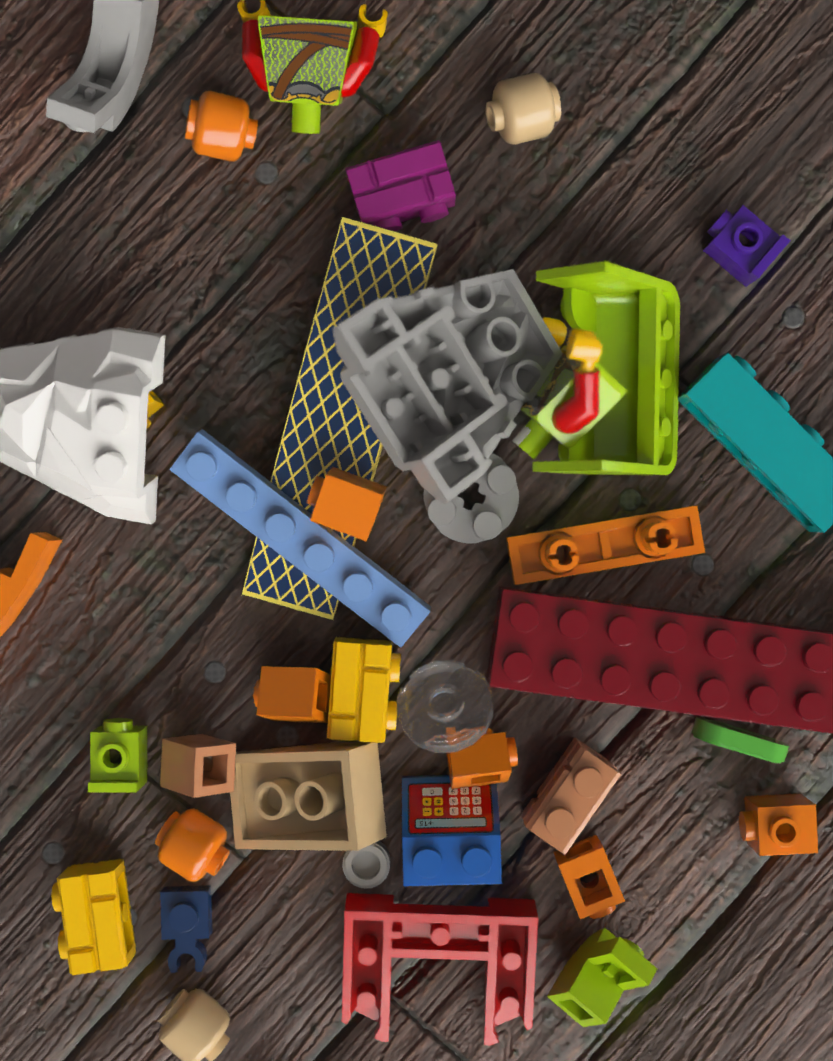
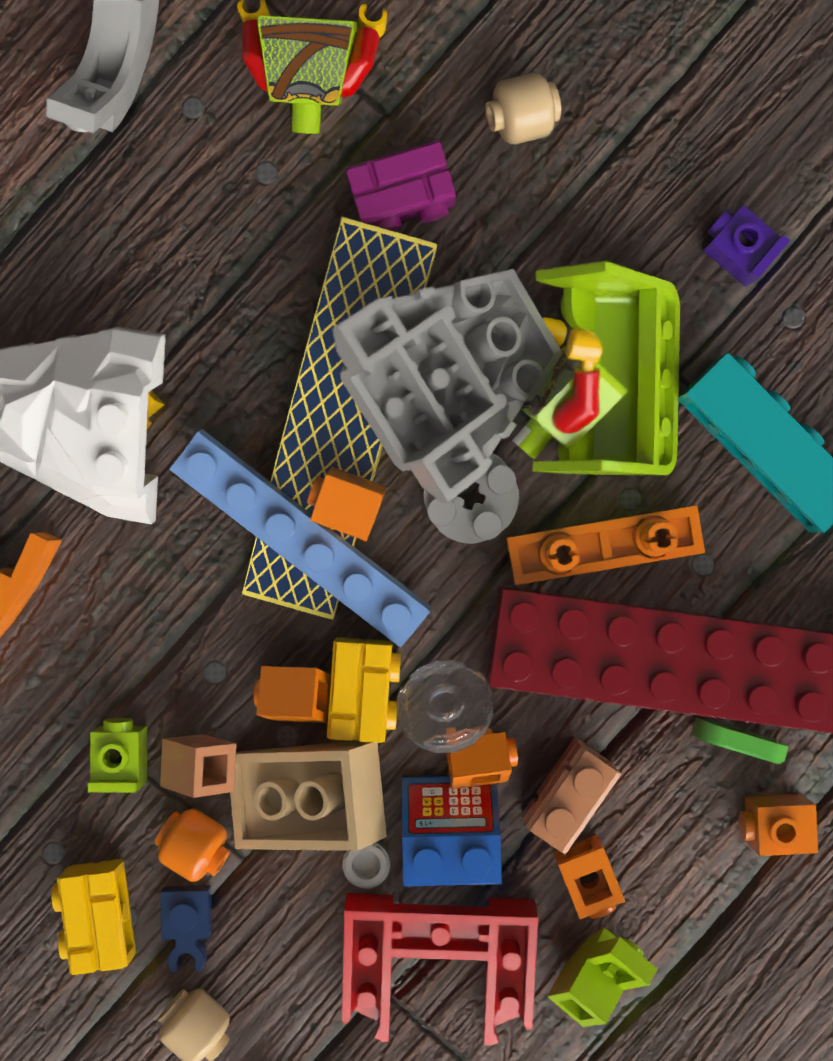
(220, 126): orange head -> none

